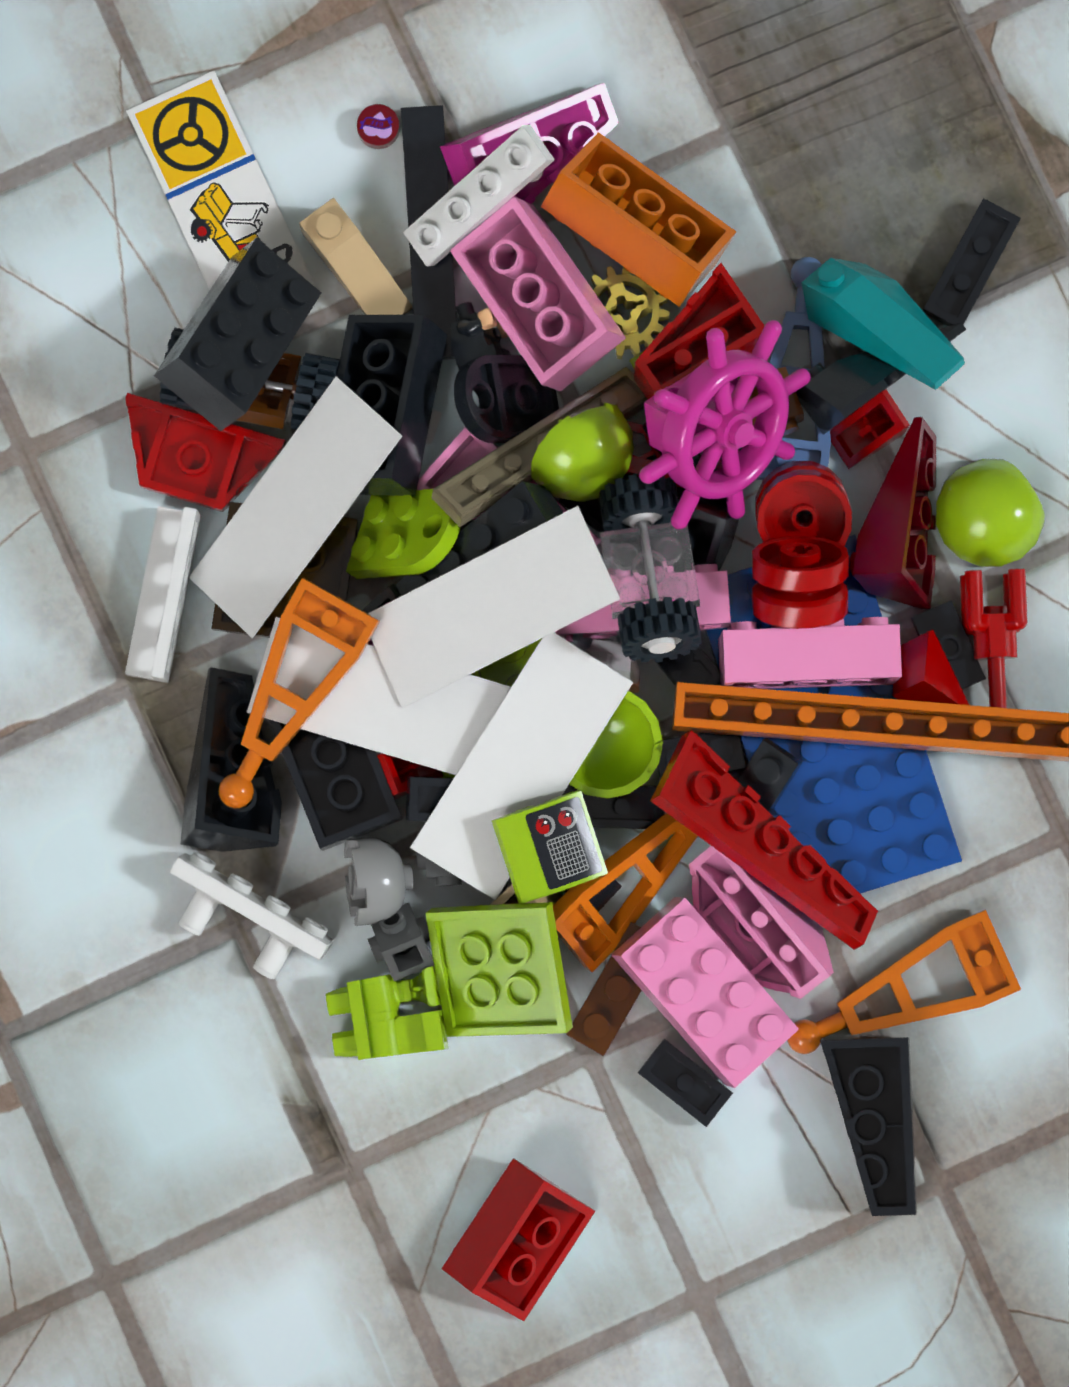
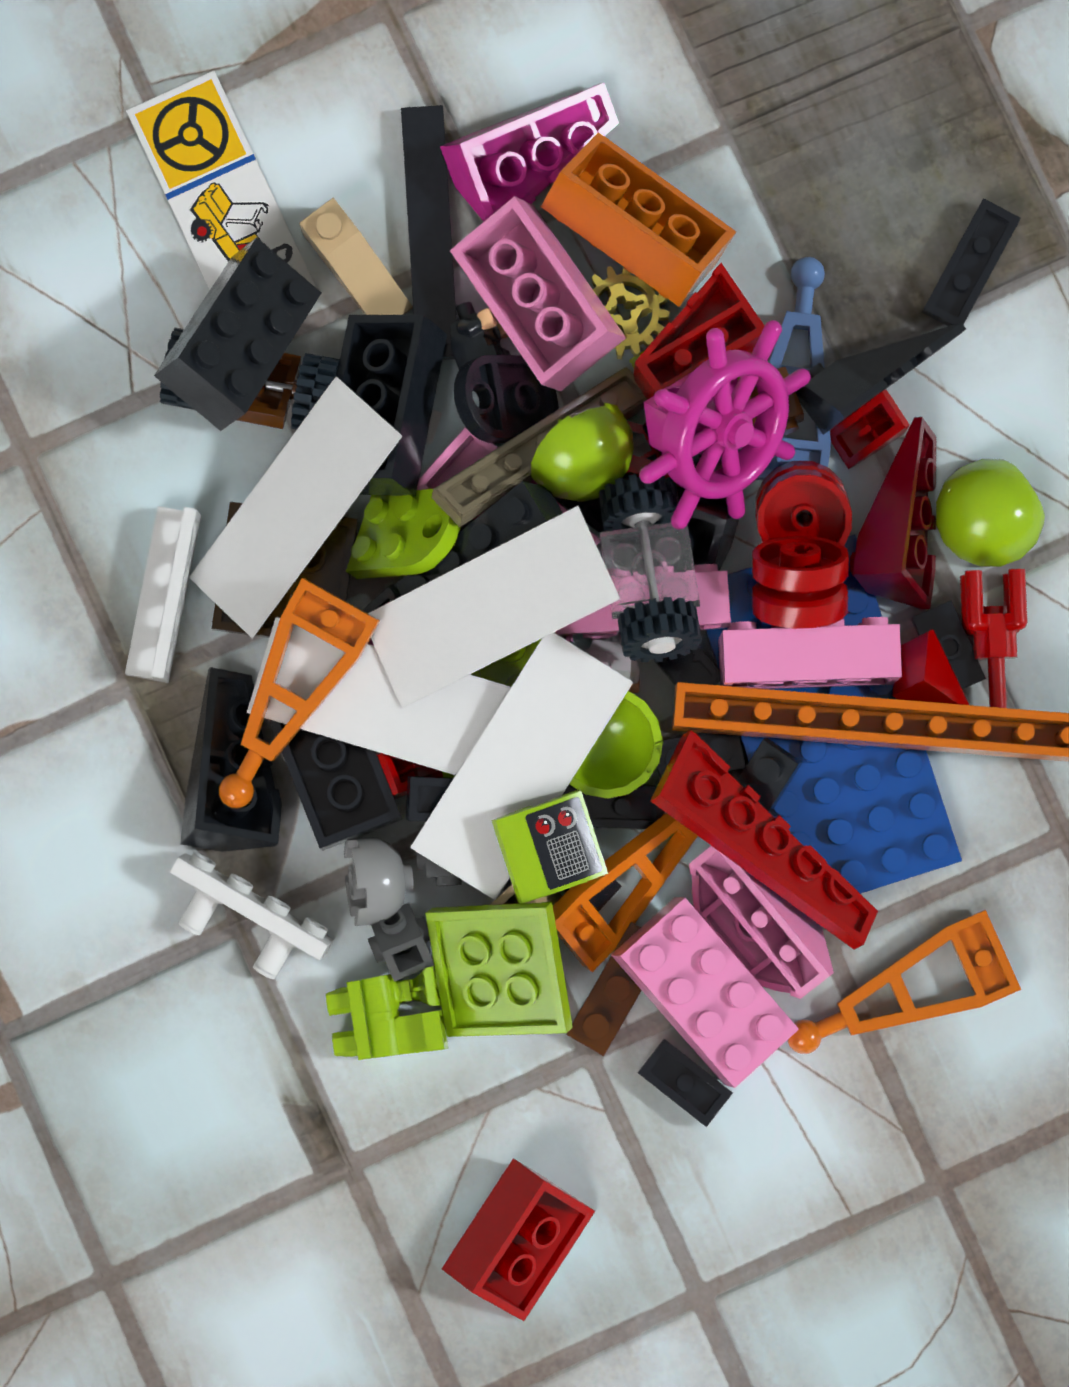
(193, 459): red wing -> none
(378, 126): dark red tile -> none
(479, 195): white plate -> none
(877, 1111): black wedge -> none
(879, 319): teal wedge -> none

